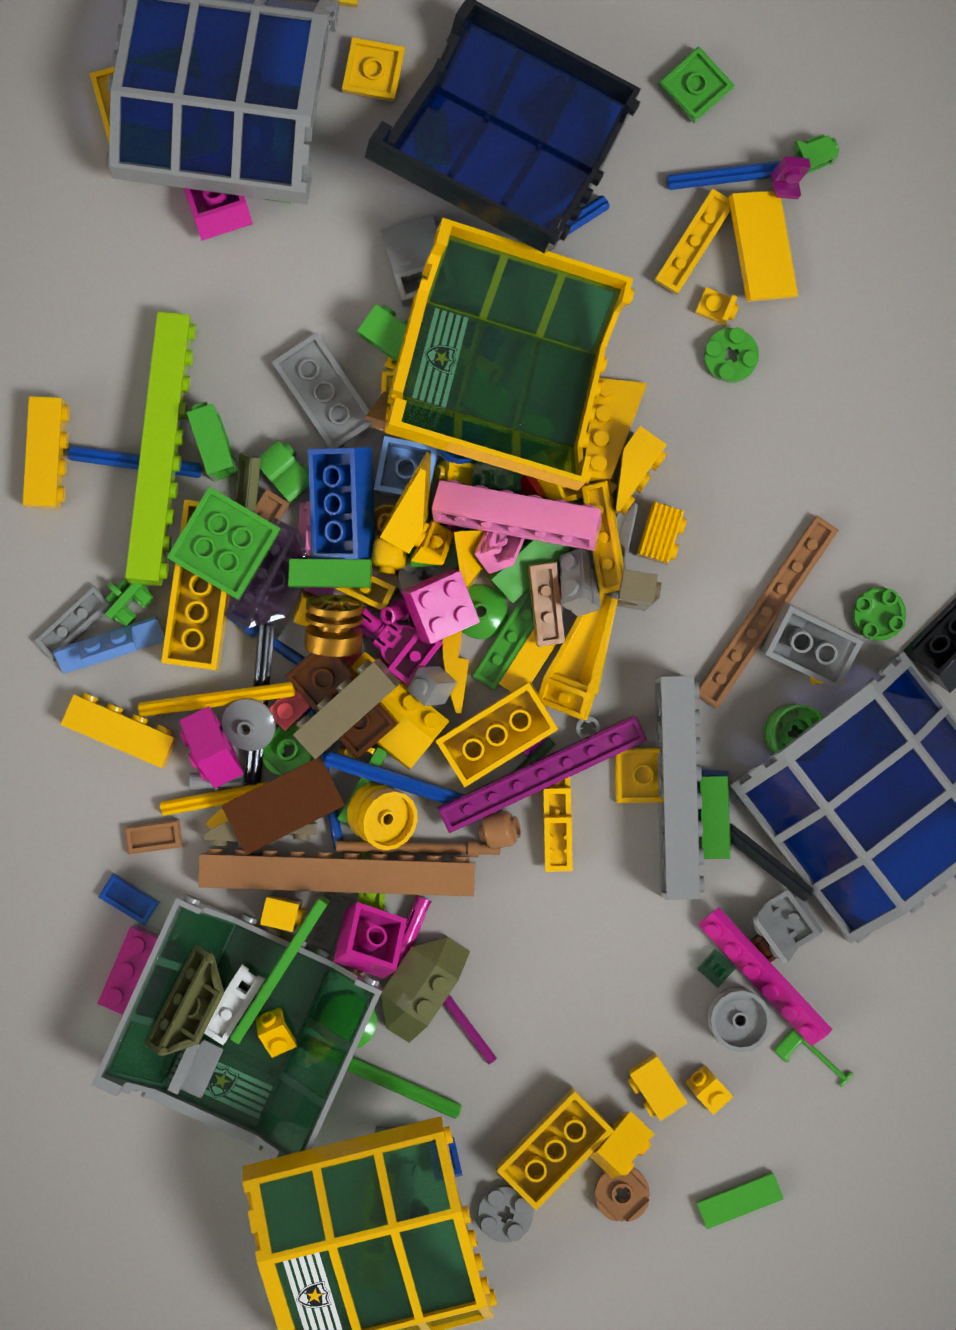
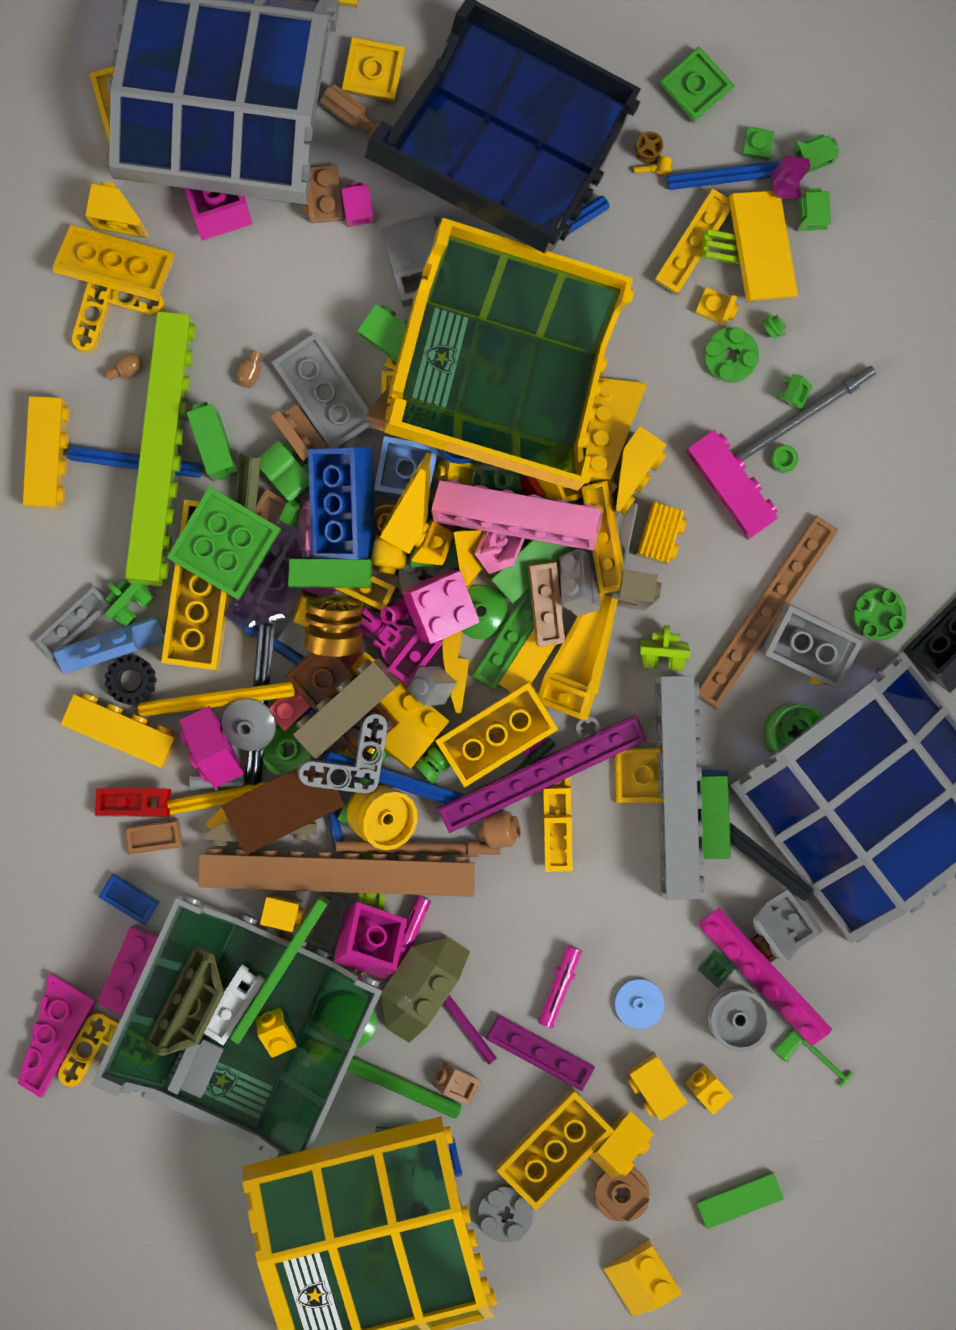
(58, 1025): none -> dark pink wing
(104, 1036): none -> yellow beam
(110, 297): none -> yellow beam
(111, 211): none -> yellow slope
(113, 262): none -> yellow plate
(114, 674): none -> black tyre
(125, 366): none -> medium nougat cylinder
(132, 802): none -> red plate
(249, 370): none -> medium nougat cylinder
(291, 512): none -> bright green tile
(298, 431): none -> medium nougat bracket
(324, 195): none -> medium nougat bracket
(348, 109): none -> medium nougat piece
(357, 204): none -> dark pink brick
(360, 765): none -> light grey beam
(437, 760): none -> bright green wheel
(456, 1083): none -> medium nougat bracket
(540, 1052): none -> magenta tile
(570, 955): none -> dark pink pin
(639, 1003): none -> light blue piece
(642, 1279): none -> yellow slope
(649, 141): none -> pearl gold wheel
(662, 168): none -> yellow hand
(664, 645): none -> lime hips
(706, 243): none -> lime tile
(731, 484): none -> dark pink brick
(758, 143): none -> bright green plate
(774, 326): none -> bright green plate
(784, 458): none -> bright green tile
(796, 392): none -> bright green tile
(814, 210): none -> bright green window
(848, 385): none -> dark grey bar

